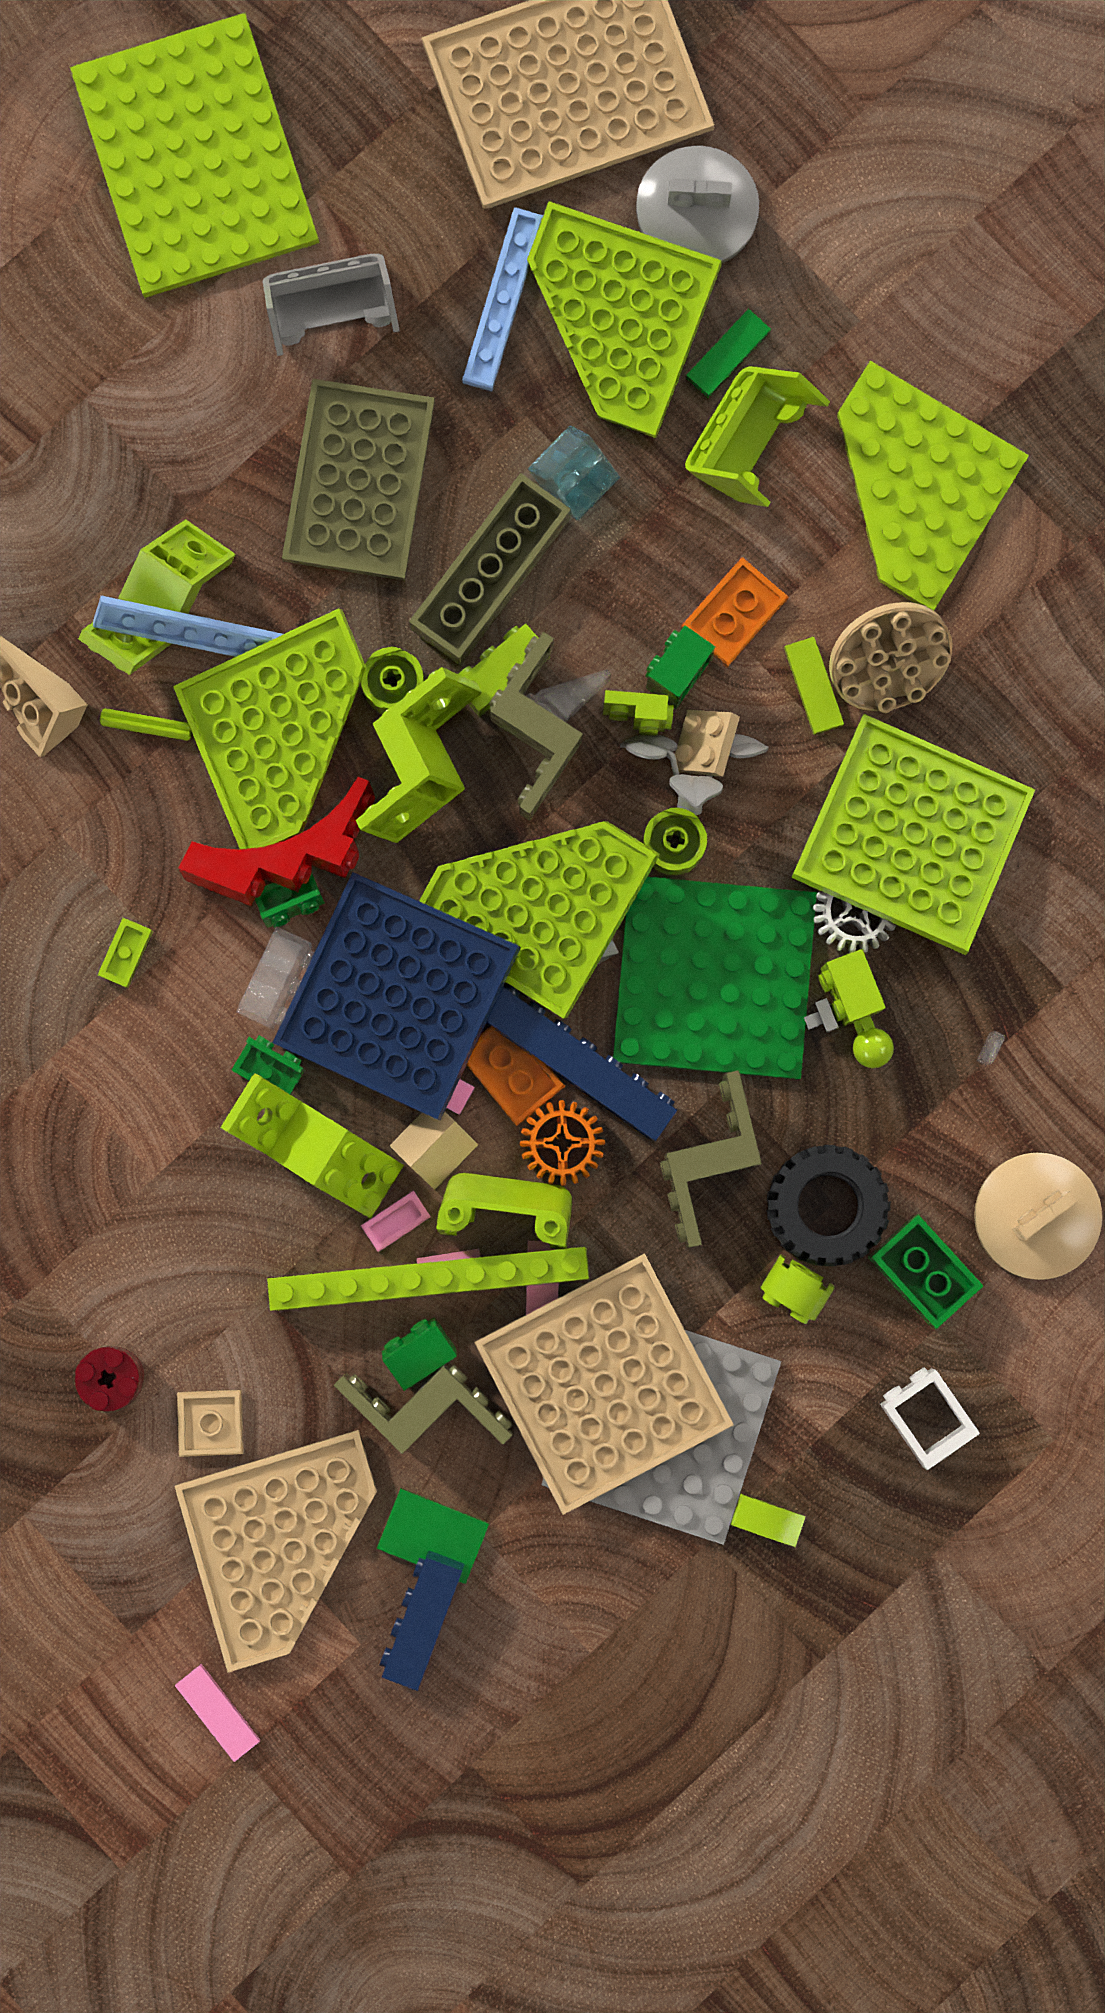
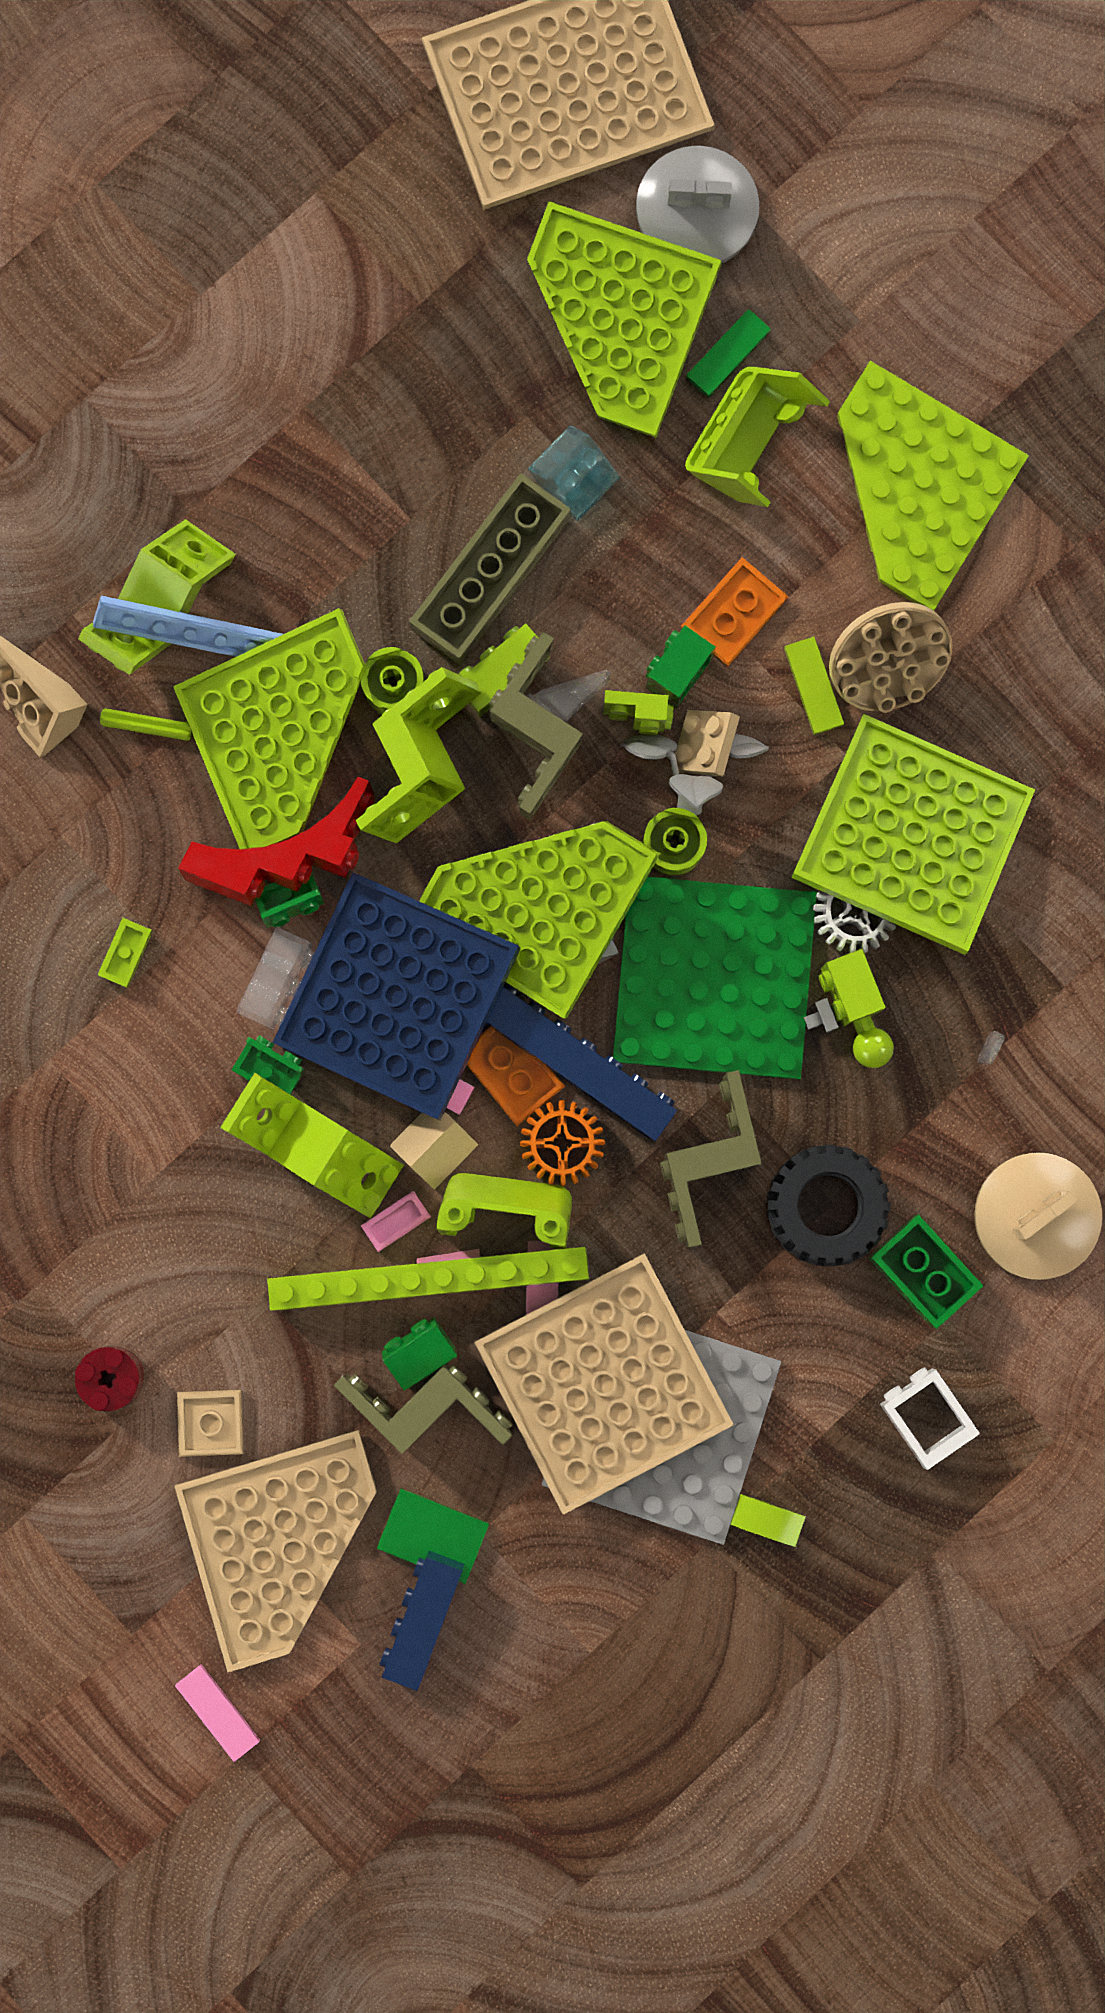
(194, 155): lime plate -> none
(327, 296): light grey windscreen -> none
(358, 479): olive plate -> none
(502, 301): light blue tile -> none
(796, 1289): lime brick -> none

